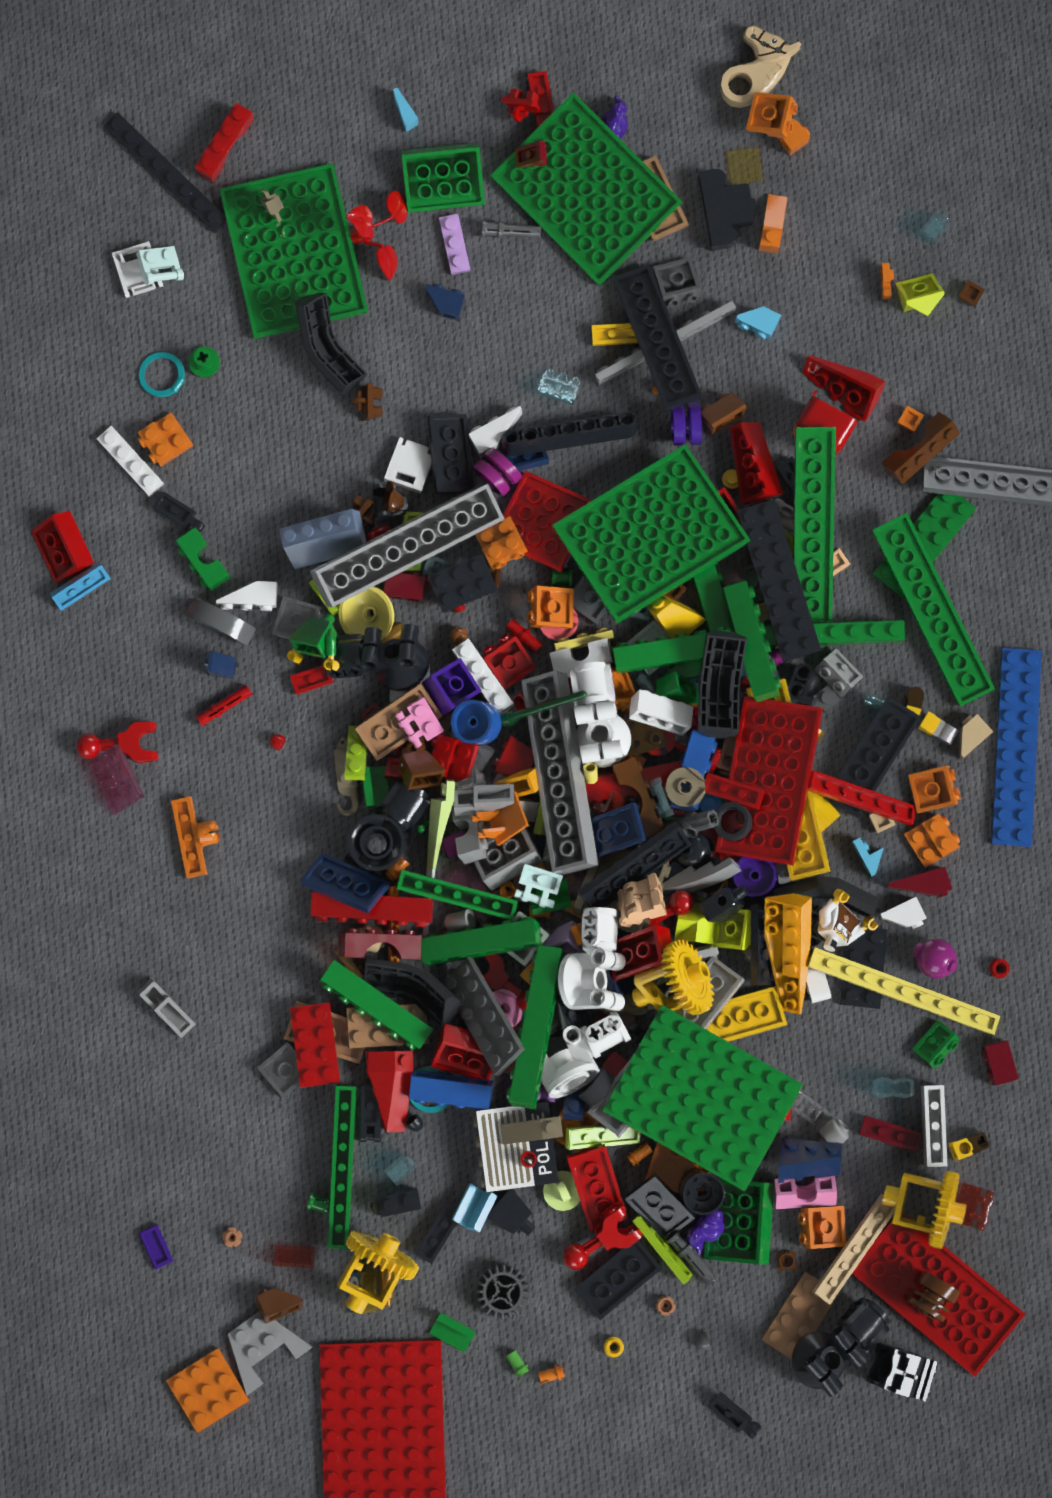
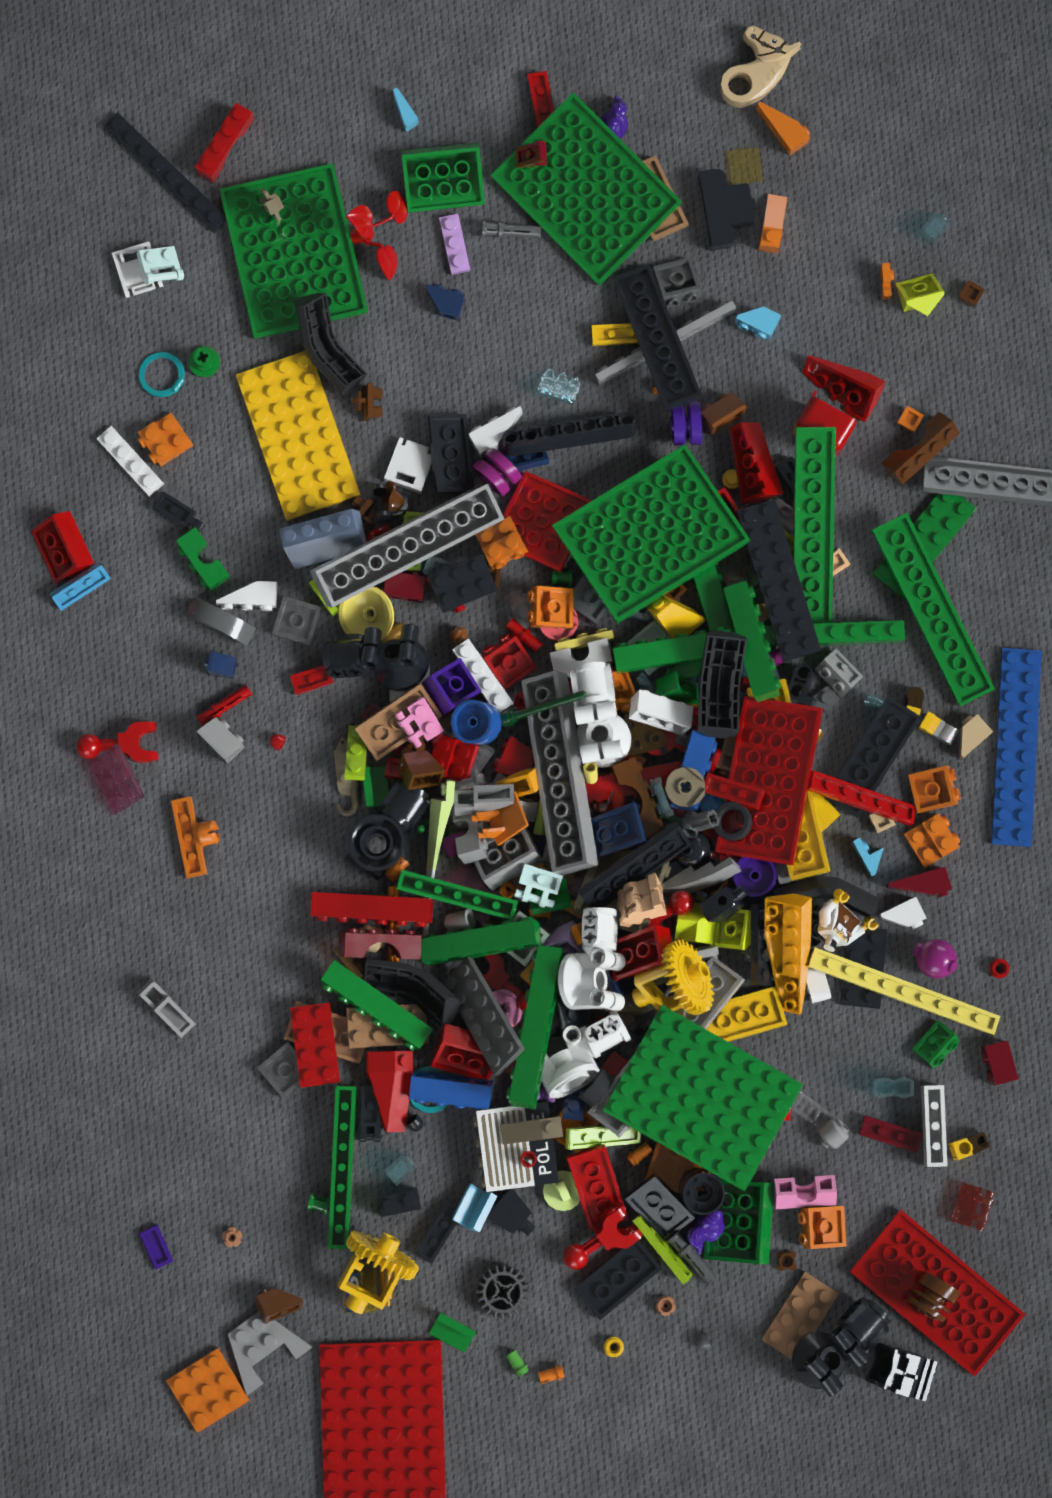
(221, 739): none -> light grey slope
(294, 1256): clear red panel -> none
(298, 435): none -> yellow plate
(317, 639): green torso -> none
(345, 883): dark blue plate -> none
(520, 107): red hips -> none
(734, 1415): black plate -> none
(771, 114): orange plate -> none
(808, 1158): dark blue wedge -> none
(853, 1251): tan plate -> none
(948, 1209): yellow piece -> none

